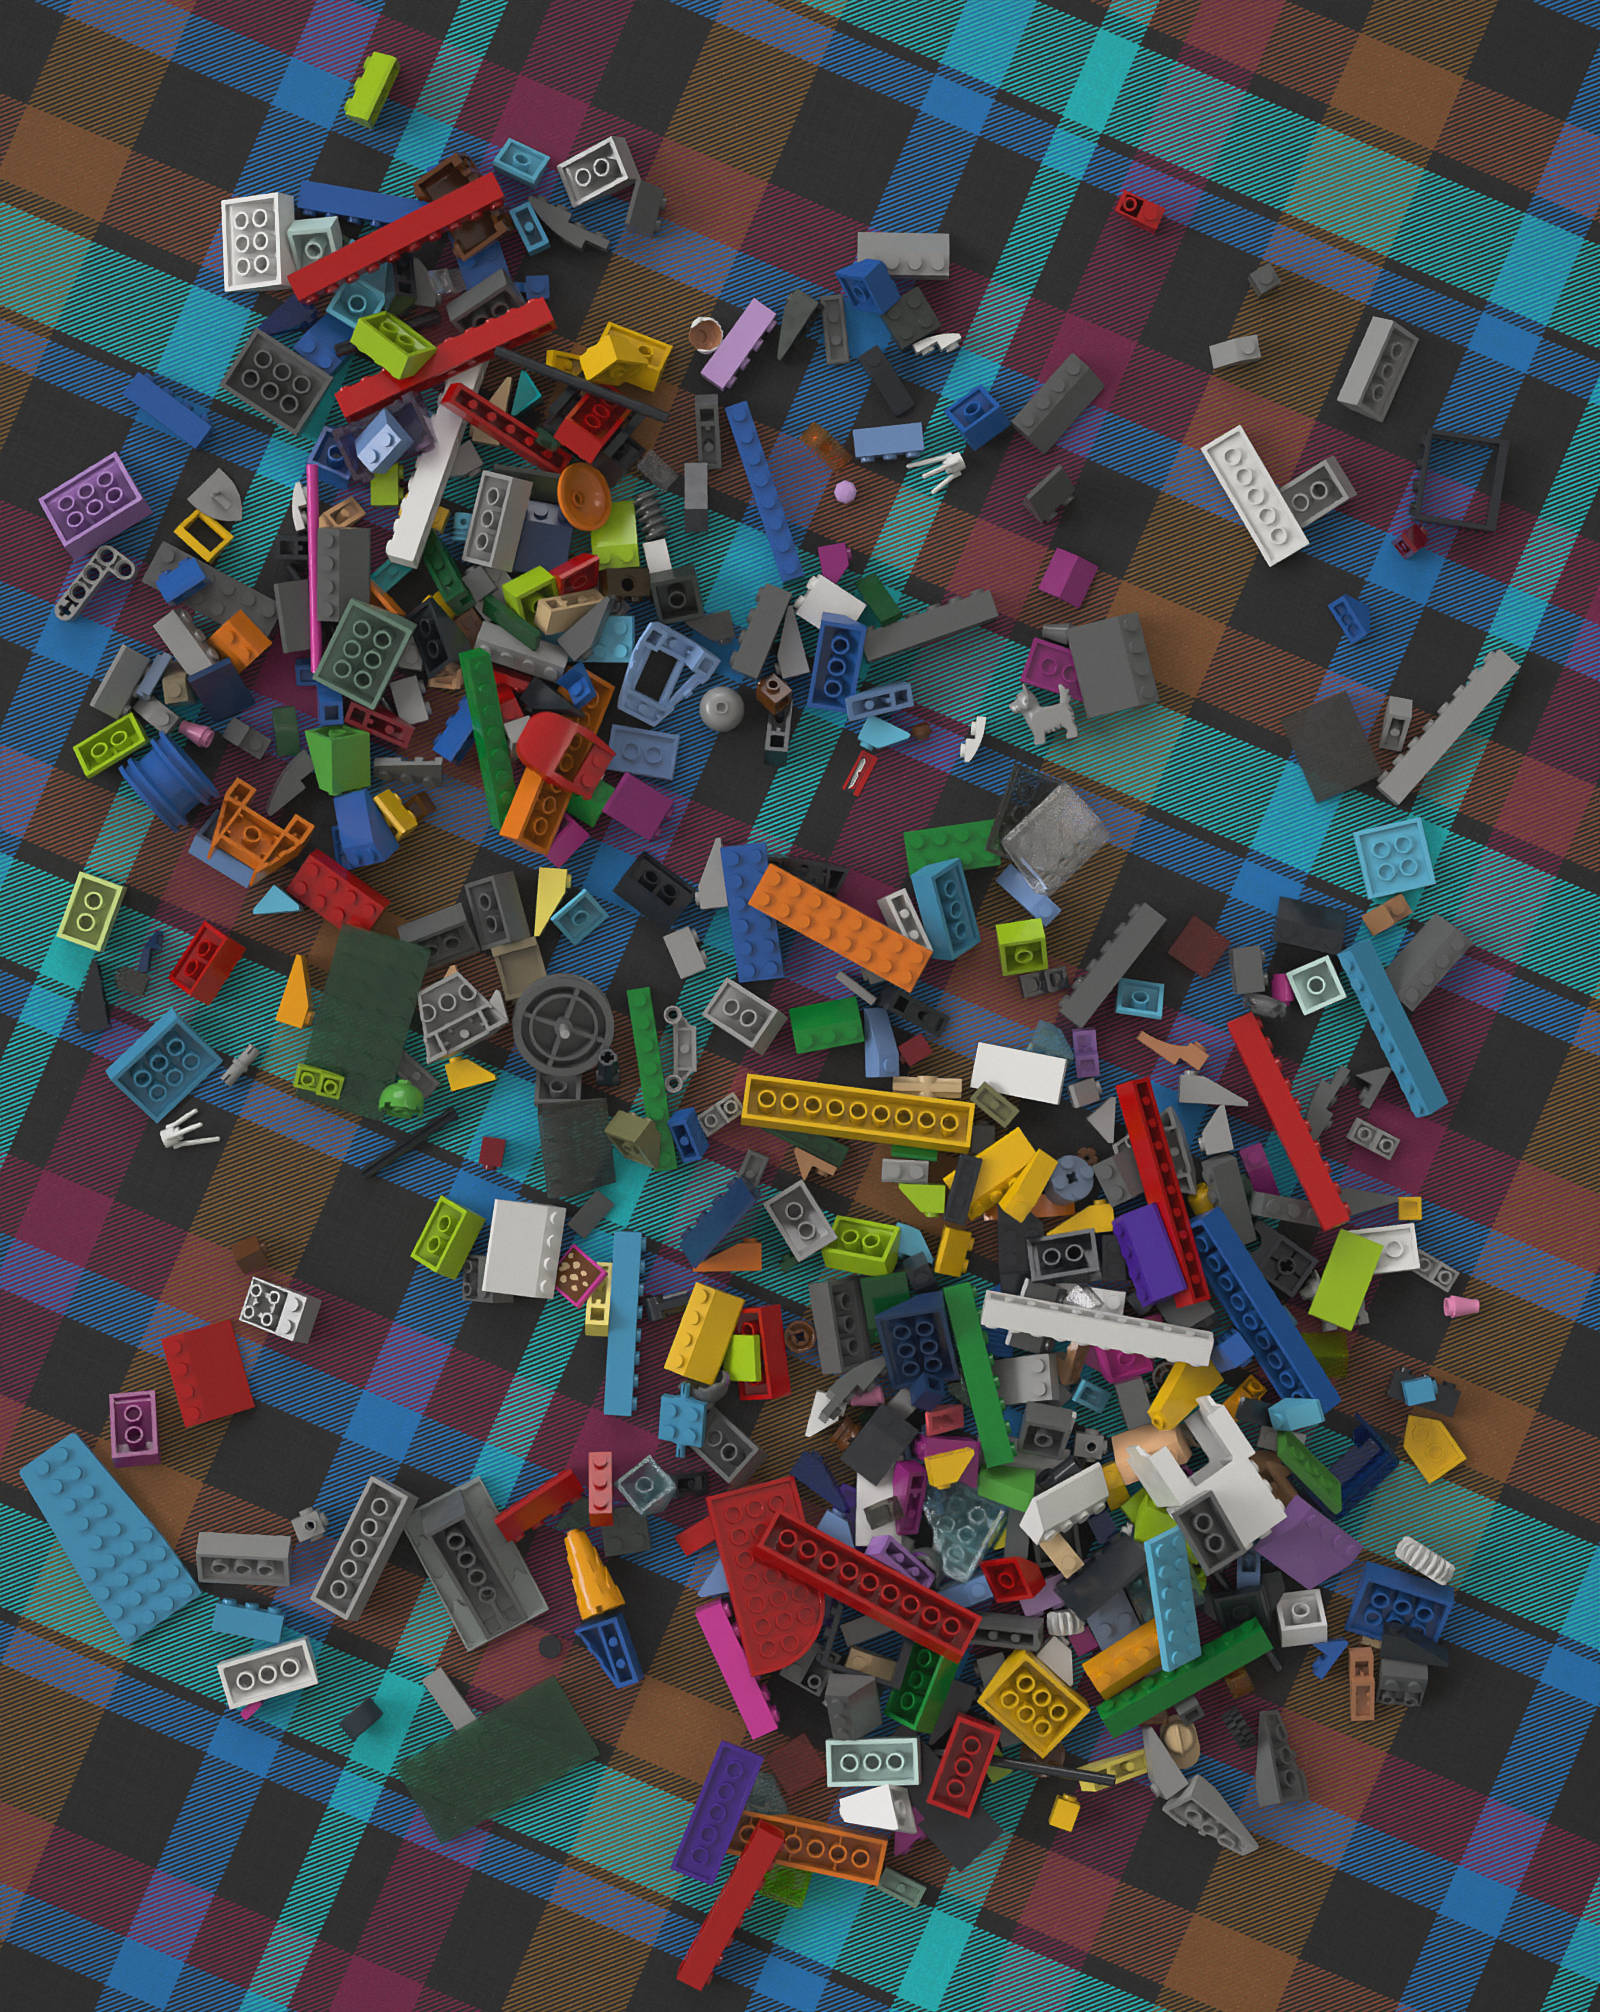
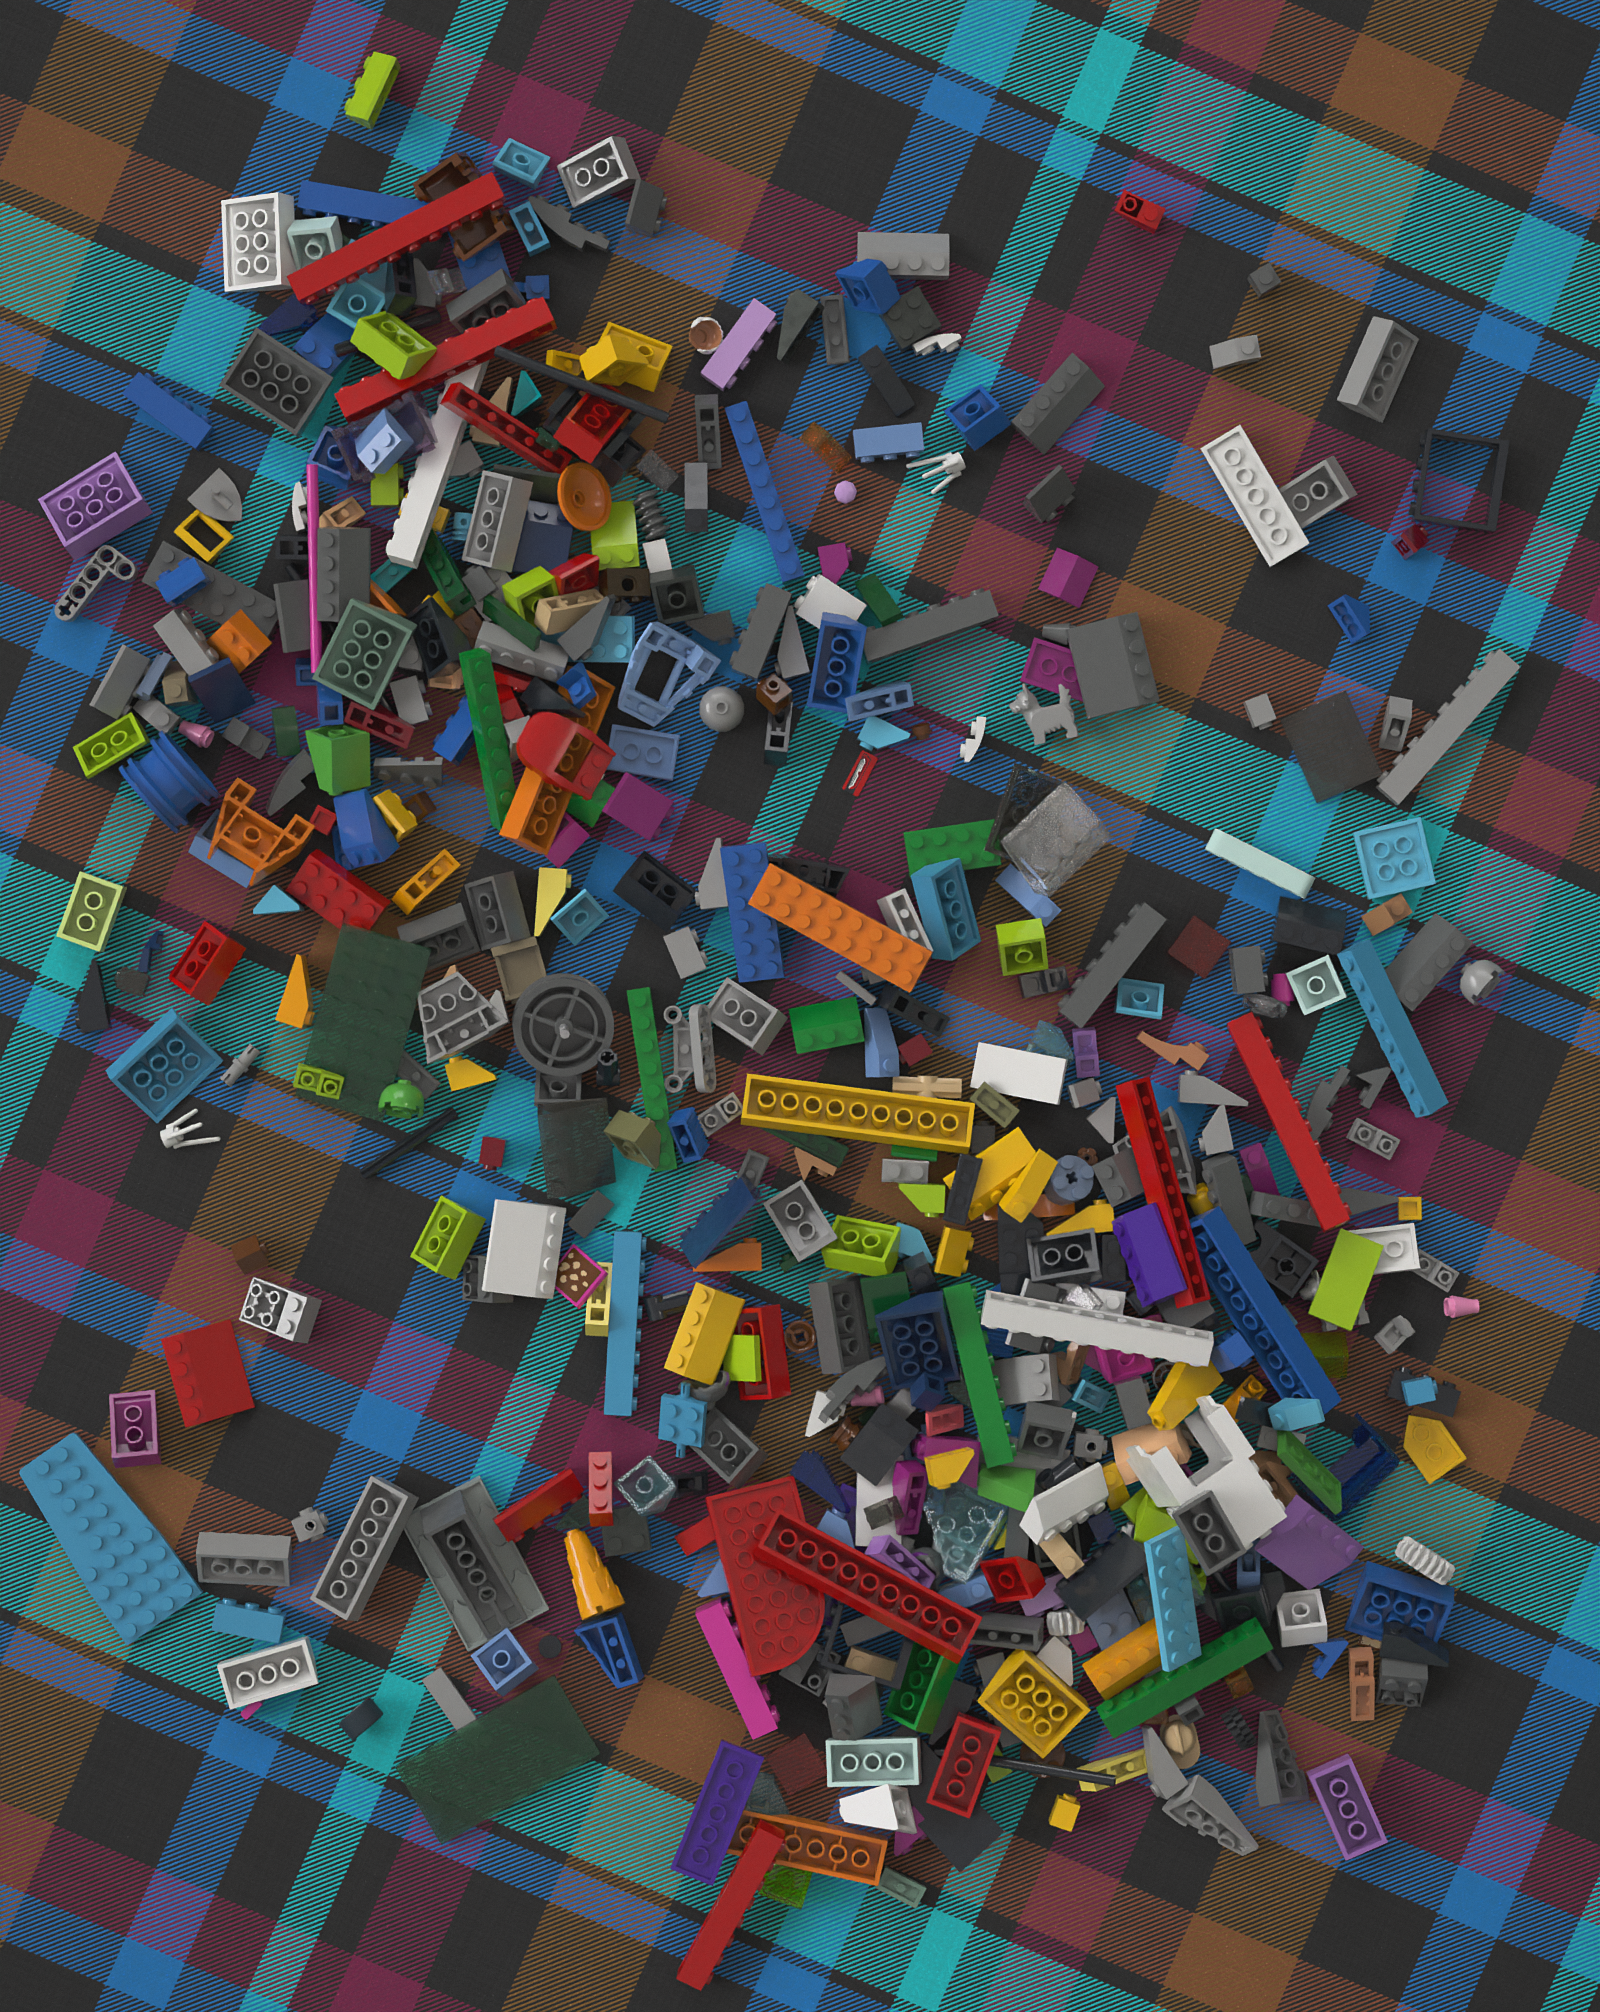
(323, 820): none -> red plate
(425, 882): none -> light orange slope
(504, 1662): none -> medium blue slope
(703, 1073): none -> light grey beam
(1259, 863): none -> light aqua beam
(1260, 711): none -> light grey brick
(1346, 1807): none -> medium lavender brick
(1394, 1333): none -> light grey bracket
(1479, 979): none -> light grey cylinder

